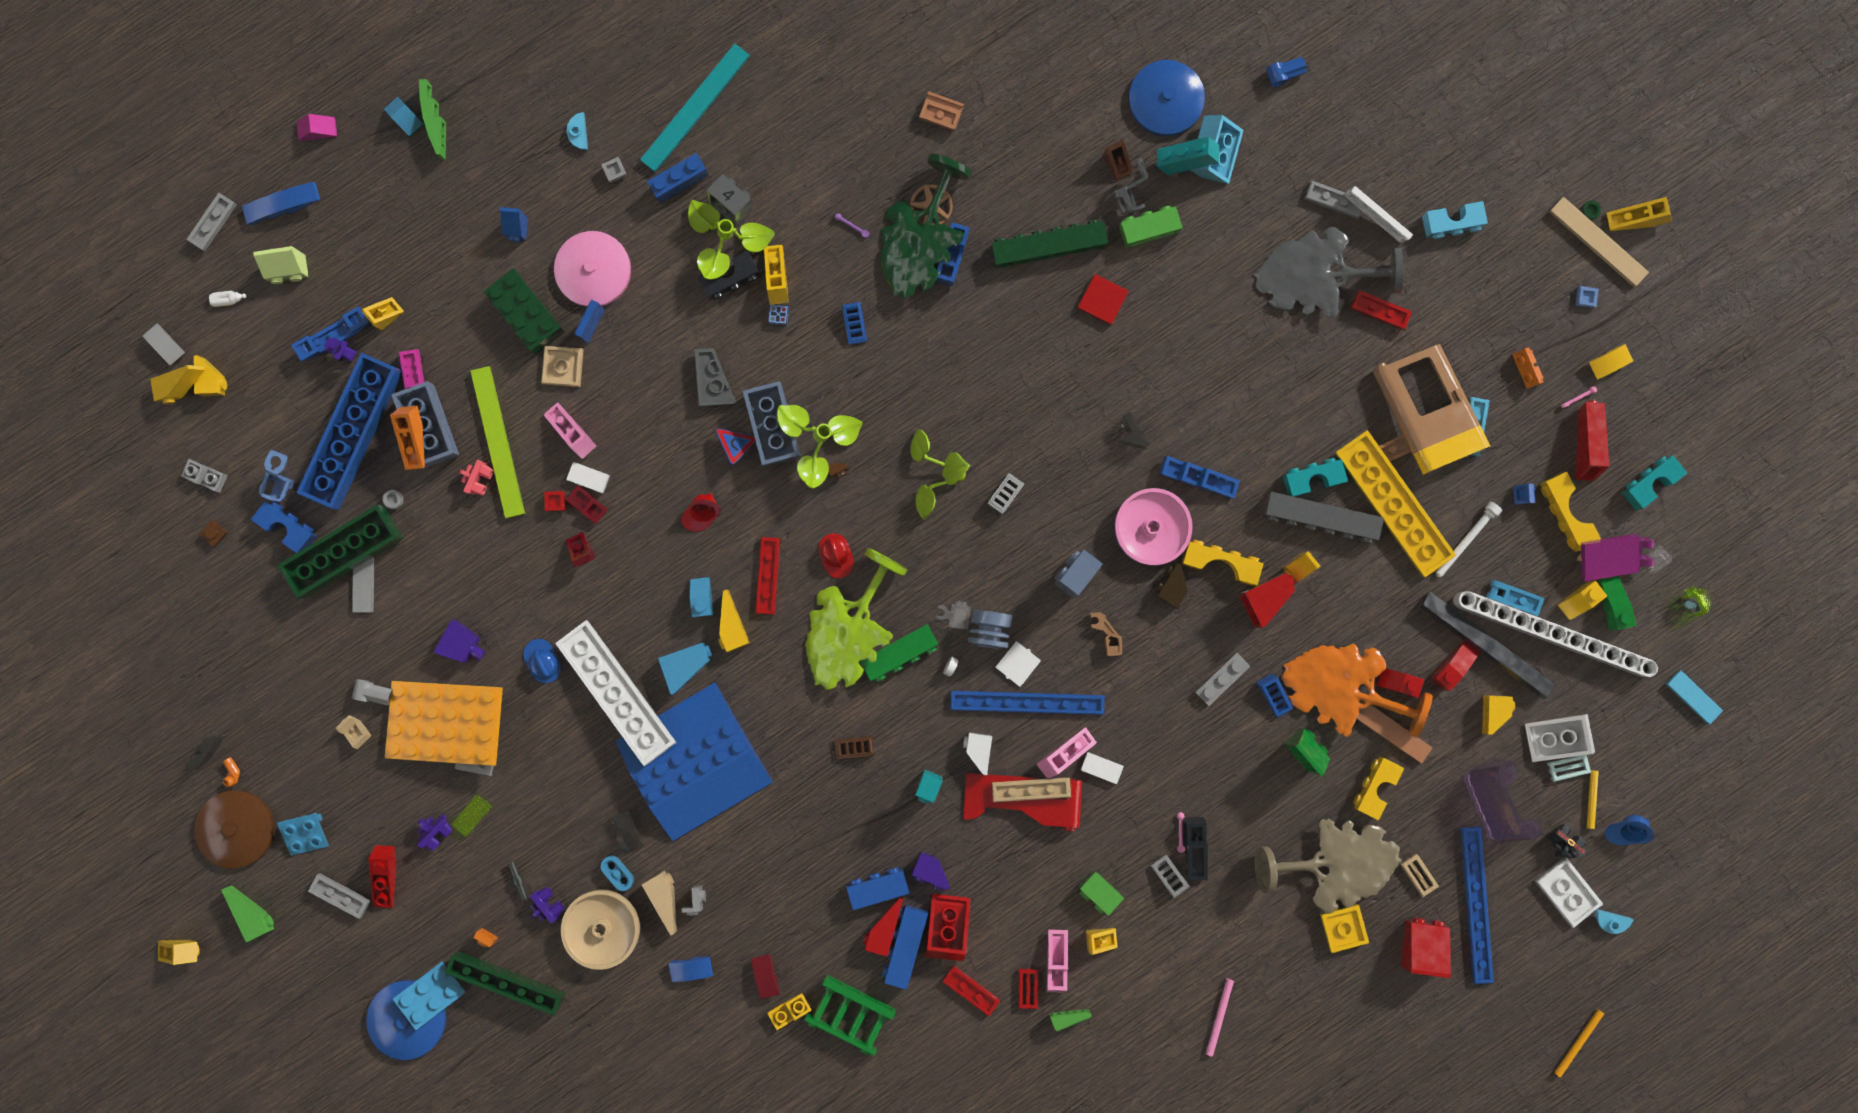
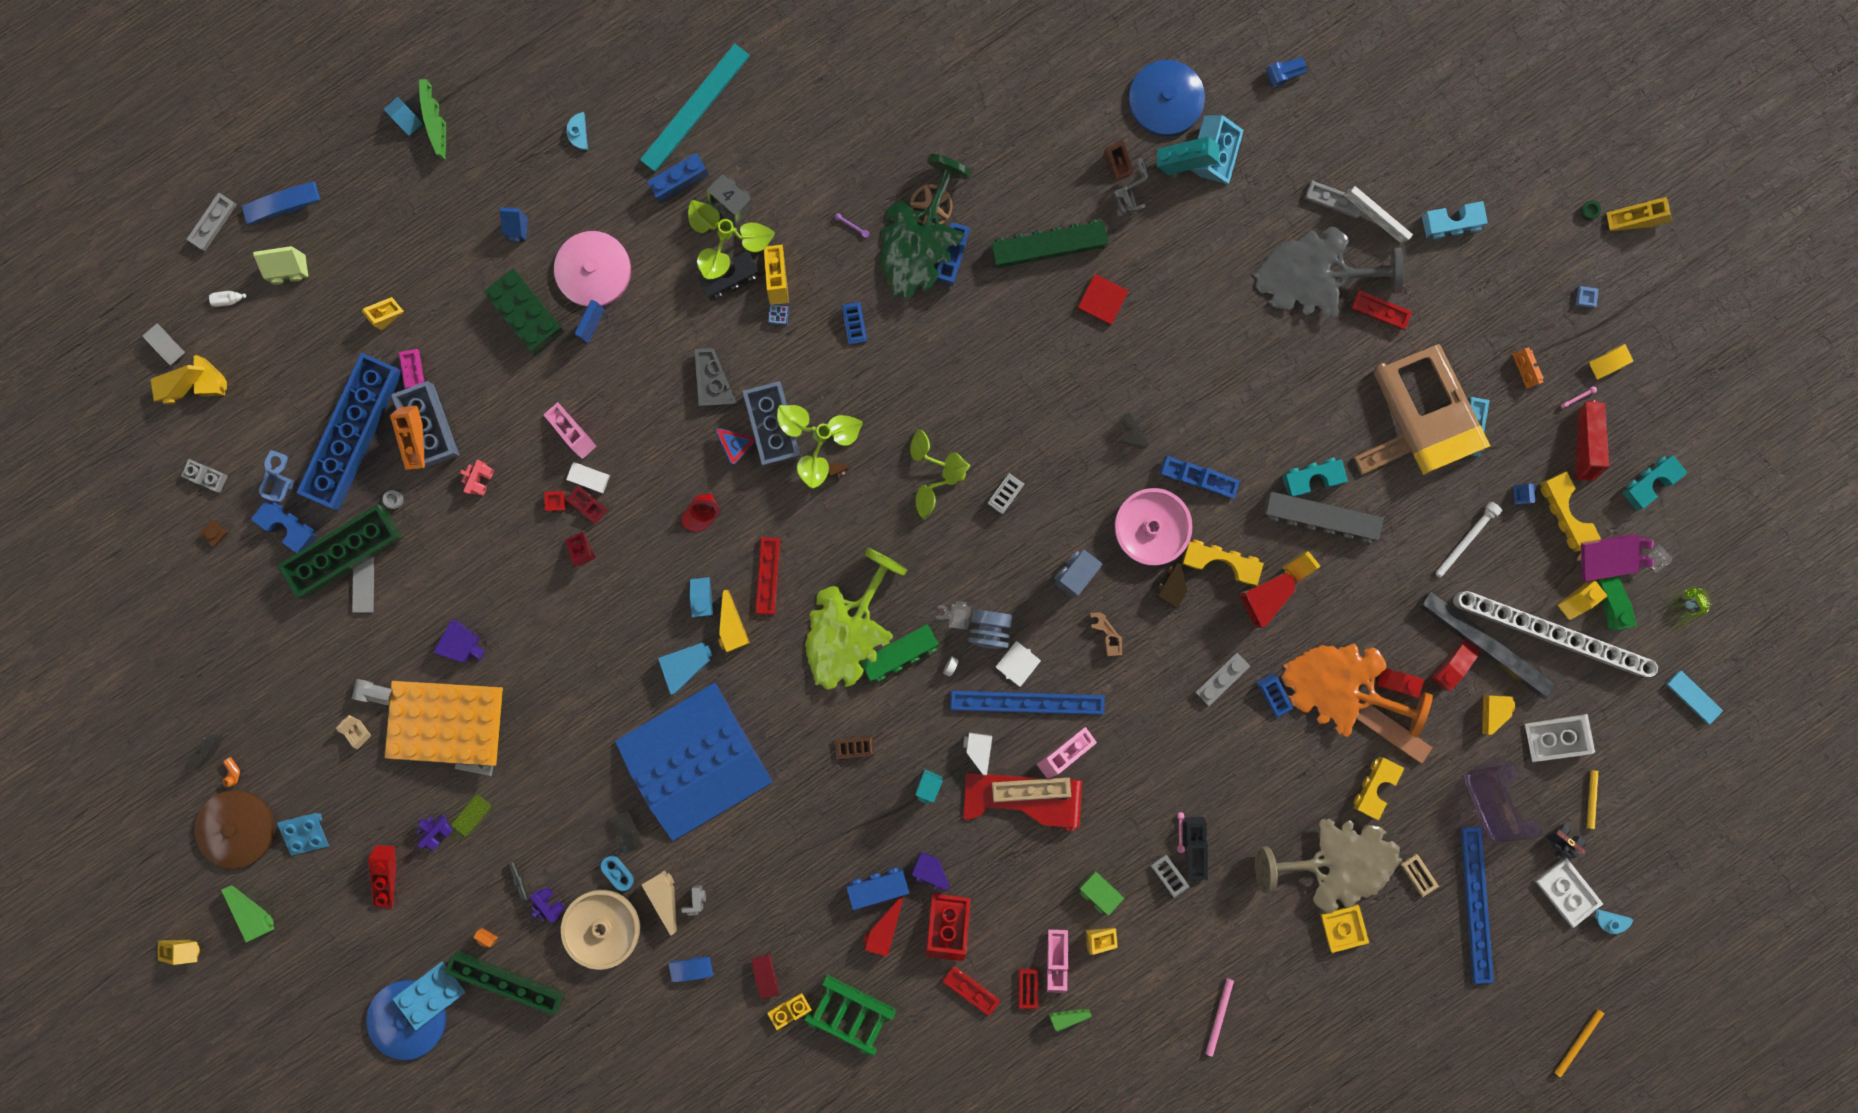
(316, 127): dark pink slope -> none
(339, 895): light grey plate -> none
(340, 349): dark purple hips -> none
(342, 330): blue slope -> none
(497, 442): lime tile -> none
(542, 661): blue piece -> none
(562, 366): tan tile -> none
(614, 170): light grey plate -> none
(616, 693): white plate -> none
(836, 555): red piece -> none
(906, 946): blue brick -> none
(941, 111): nougat plate -> none
(1102, 768): white tile -> none
(1150, 226): bright green brick -> none
(1308, 752): green slope -> none
(1395, 504): yellow plate -> none
(1426, 948): red slope -> none
(1515, 598): dark azure plate -> none
(1553, 771): light aqua tile -> none
(1598, 242): tan tile -> none
(1630, 831): blue piece -> none

